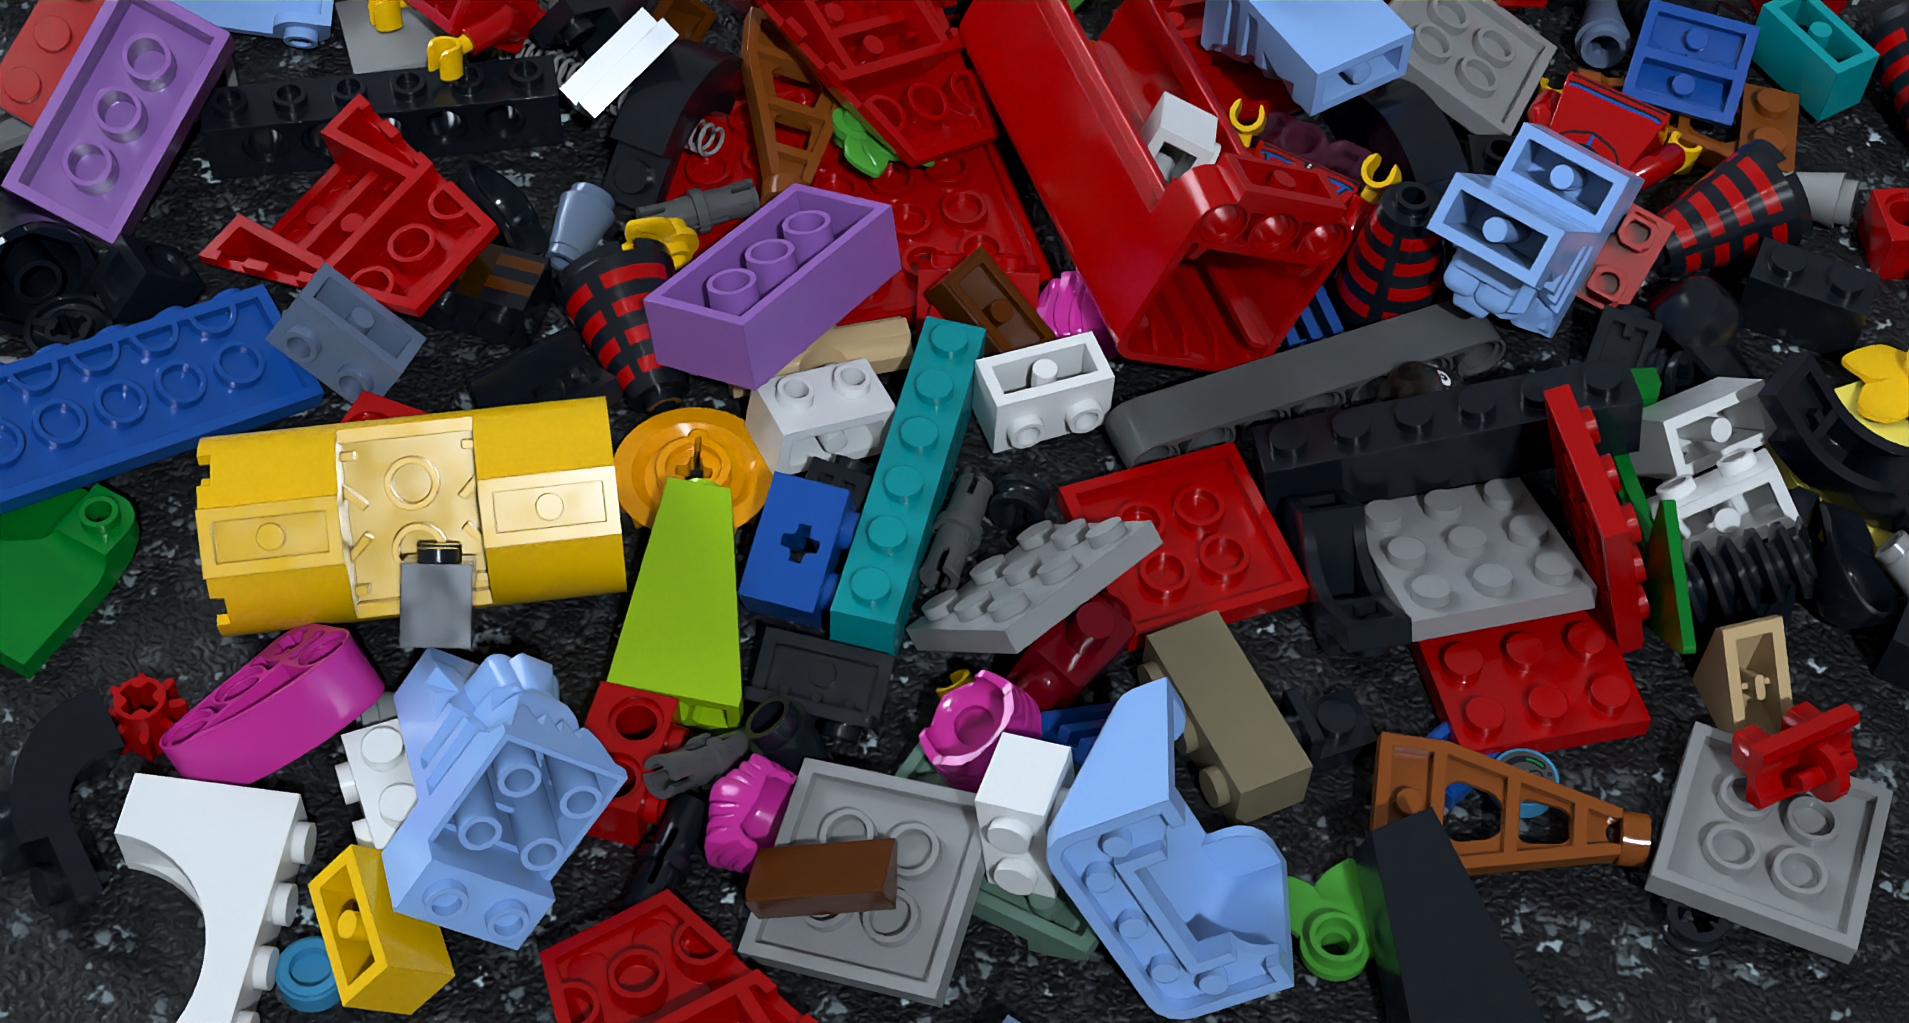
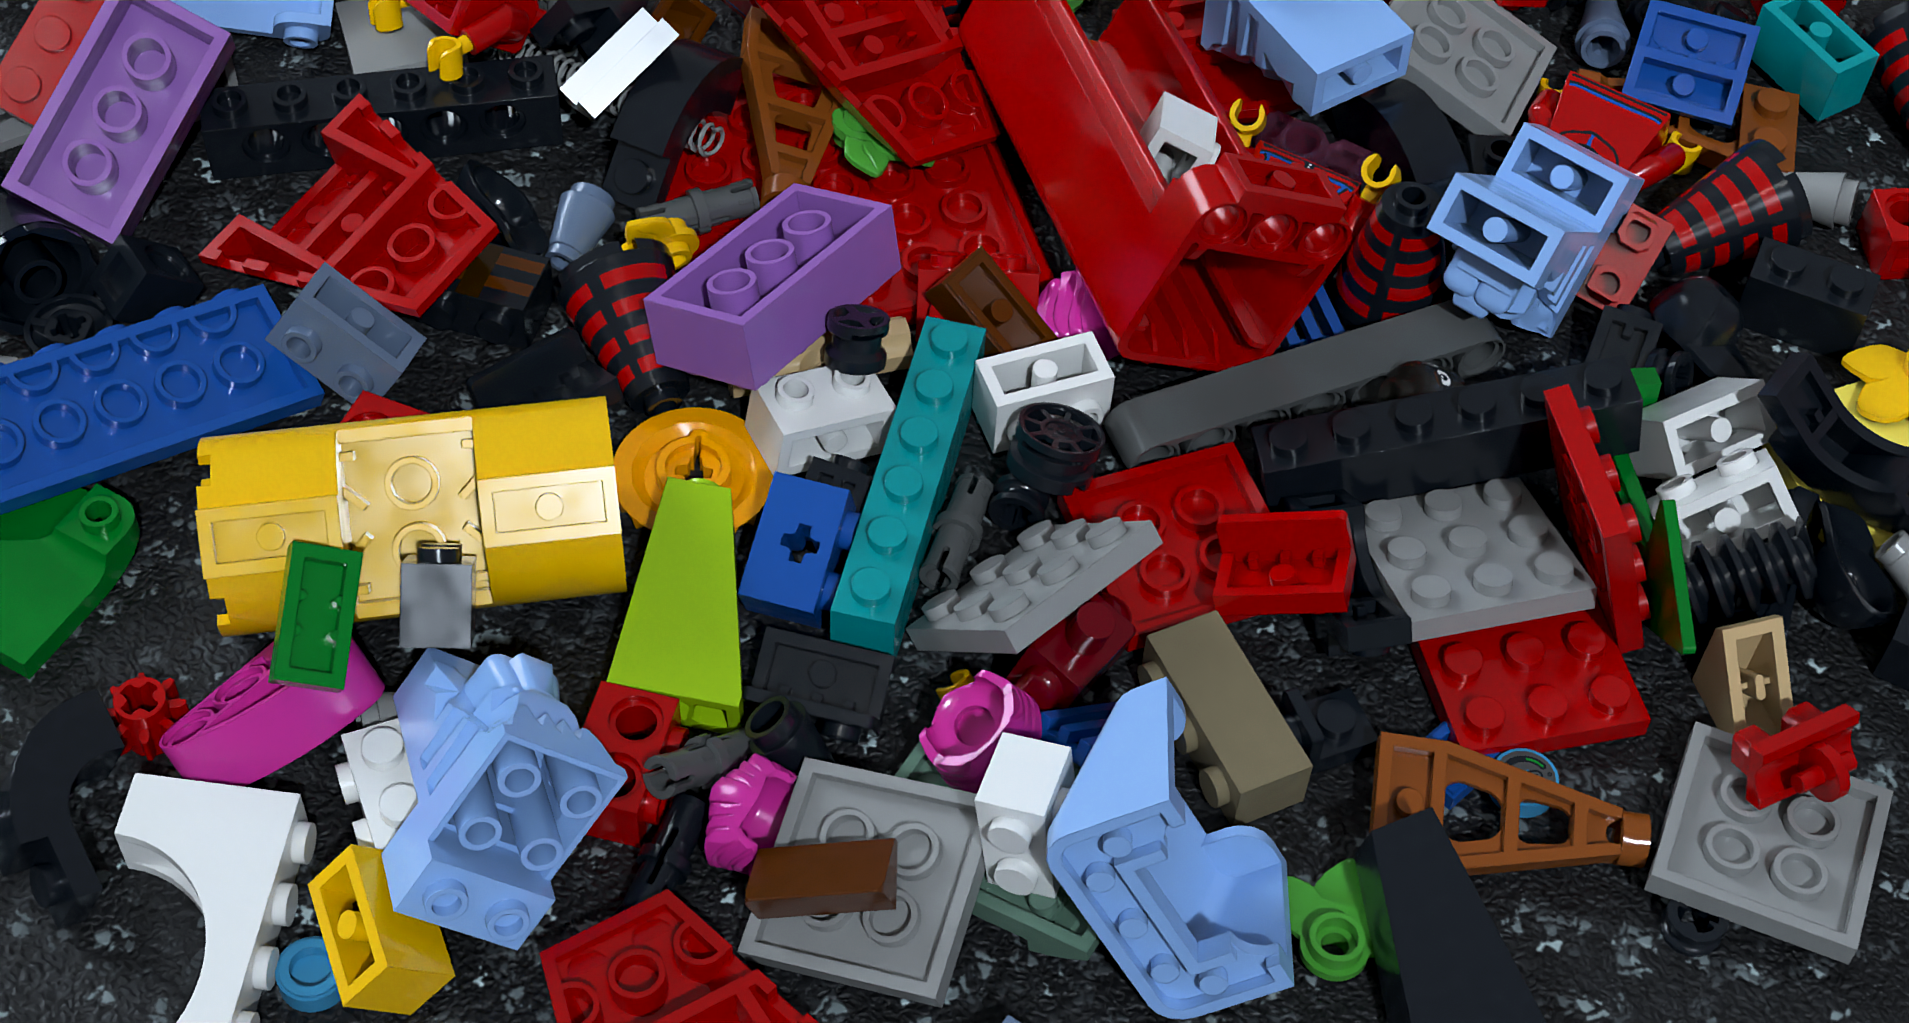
(315, 617): none -> green tile
(856, 339): none -> black wheel
(1053, 451): none -> black wheel
(1284, 563): none -> red bracket

